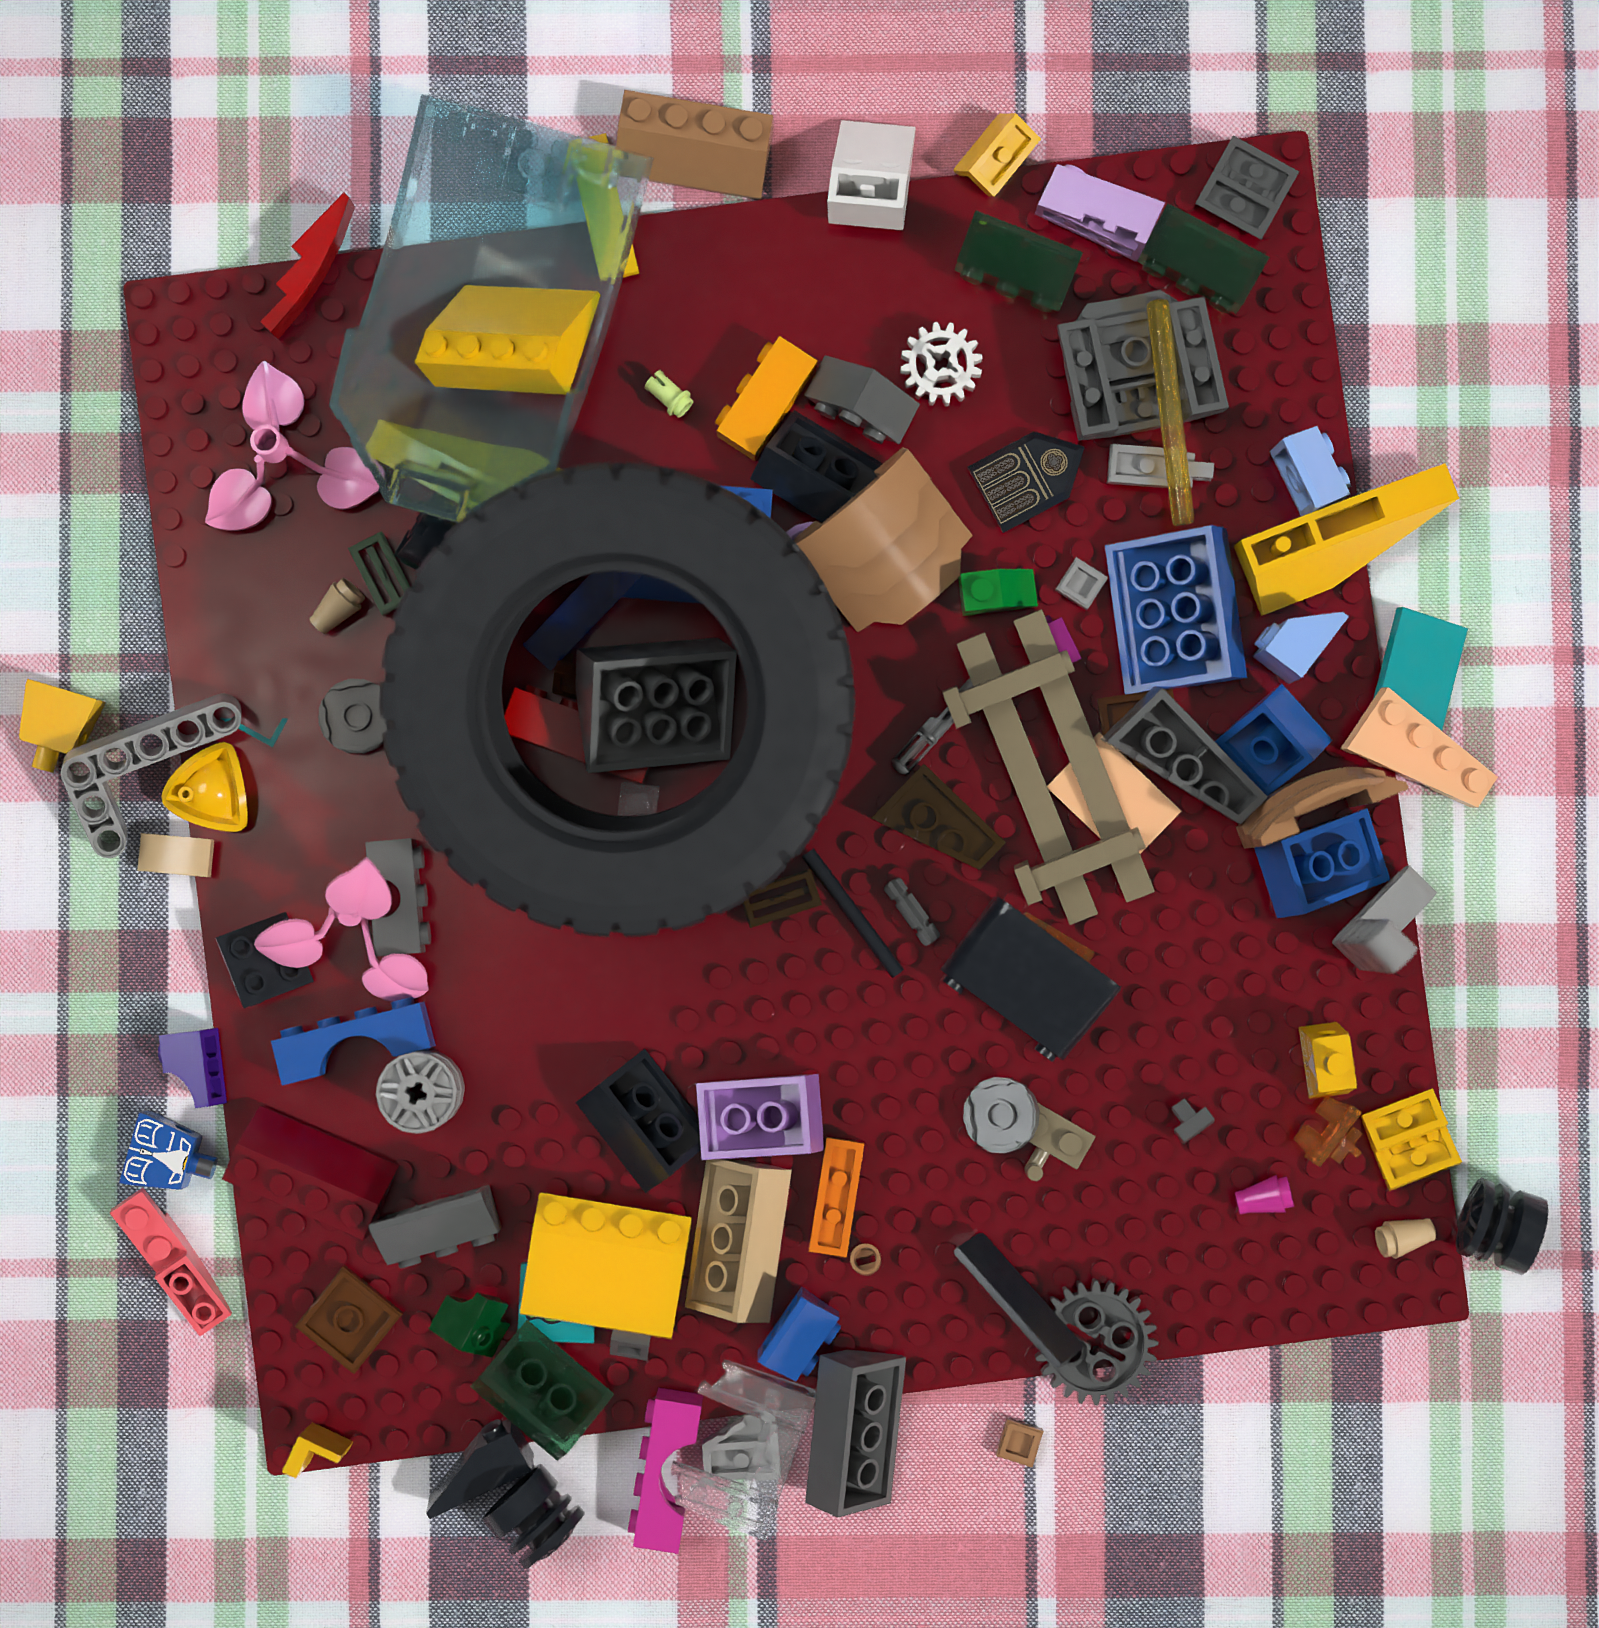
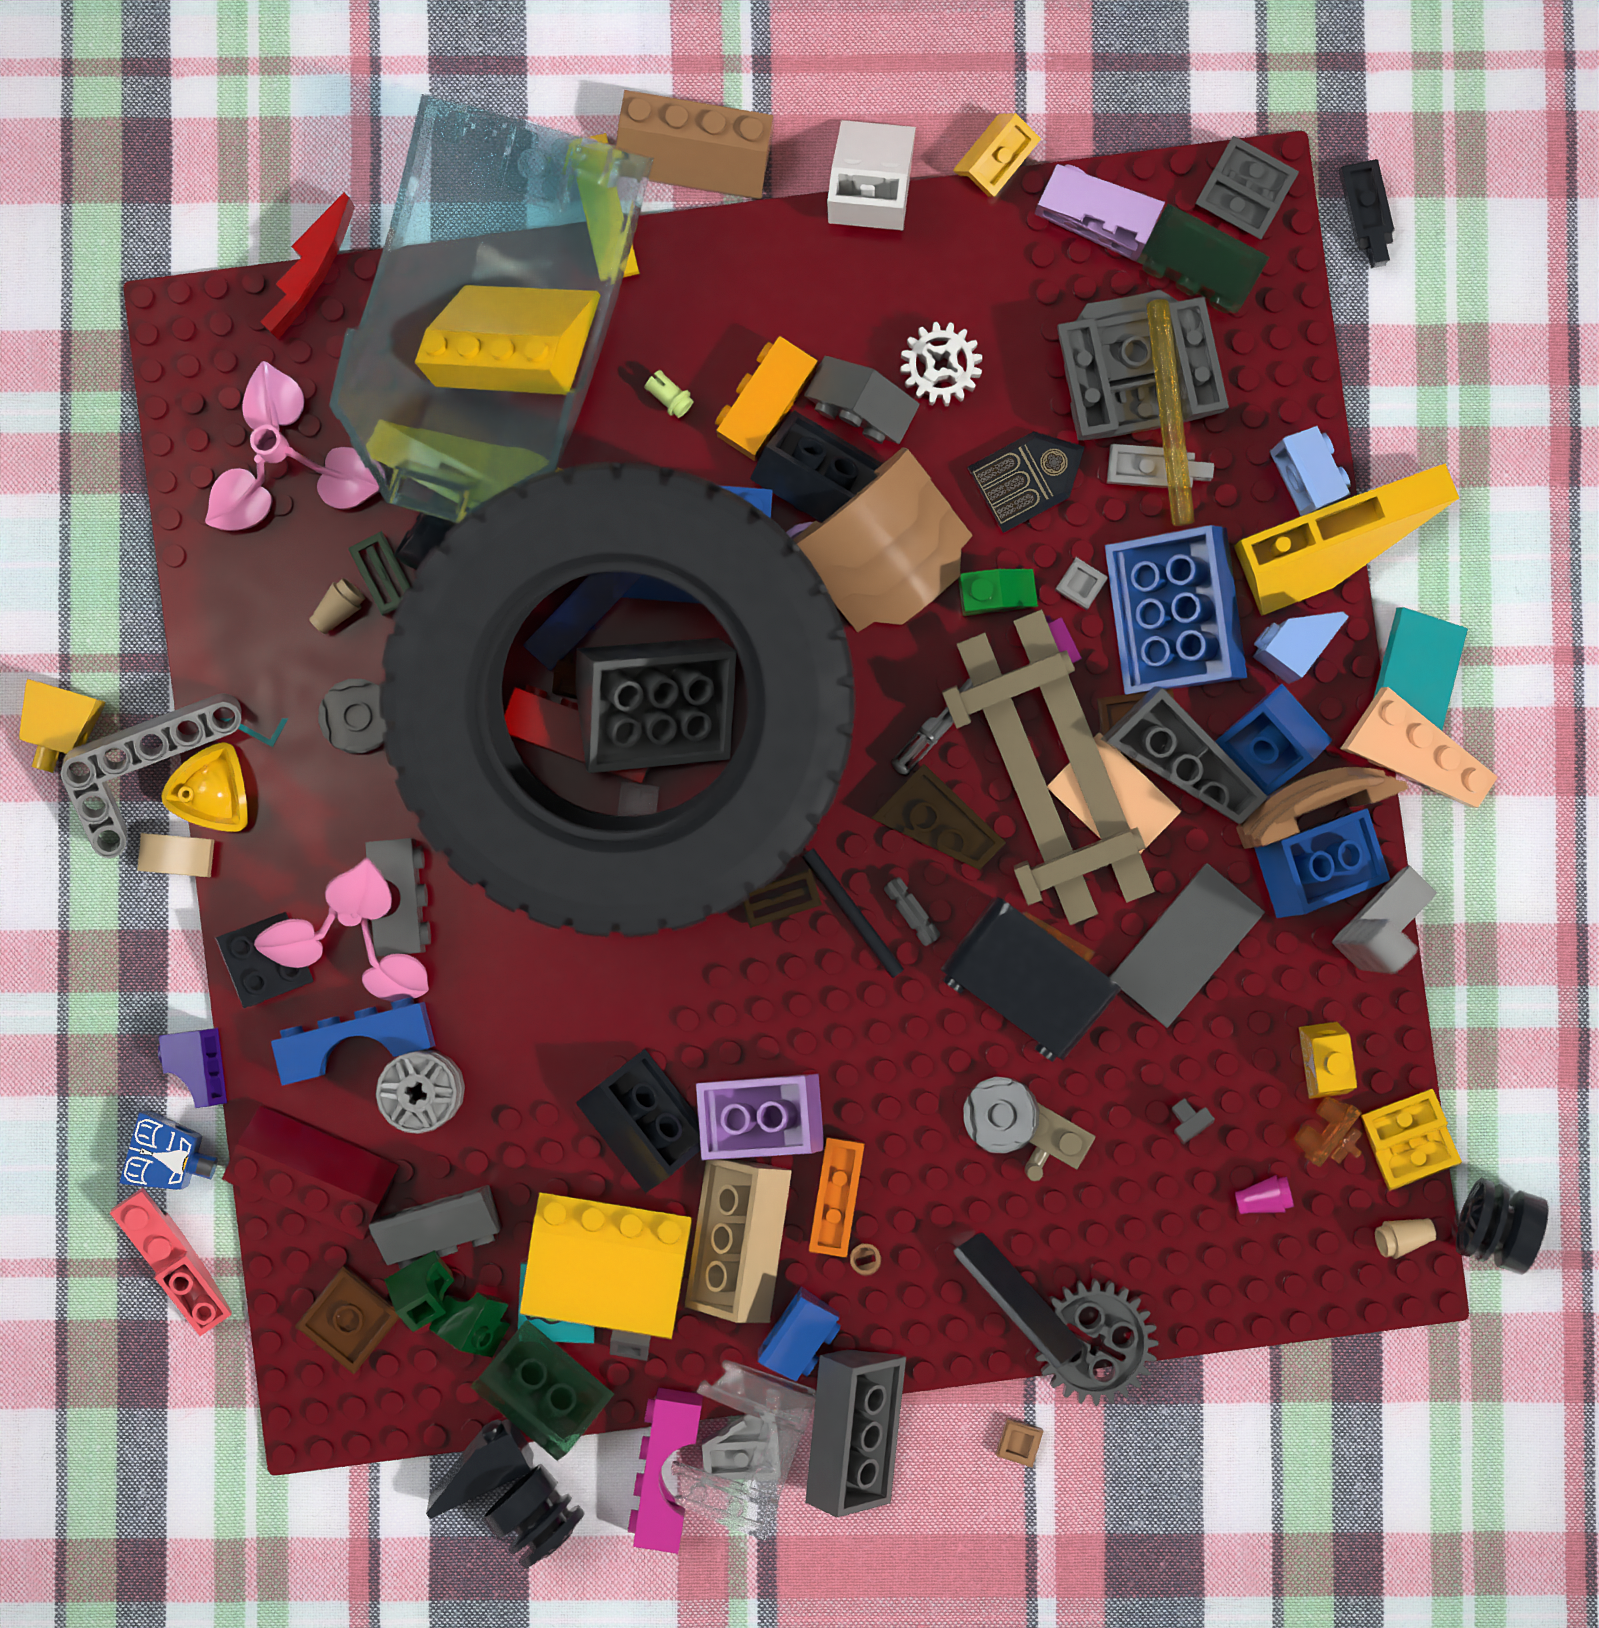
(319, 1441): yellow panel -> none
(419, 1290): none -> dark green brick
(1017, 262): clear green slope -> none
(1186, 945): none -> dark grey tile
(1368, 209): none -> black hinge

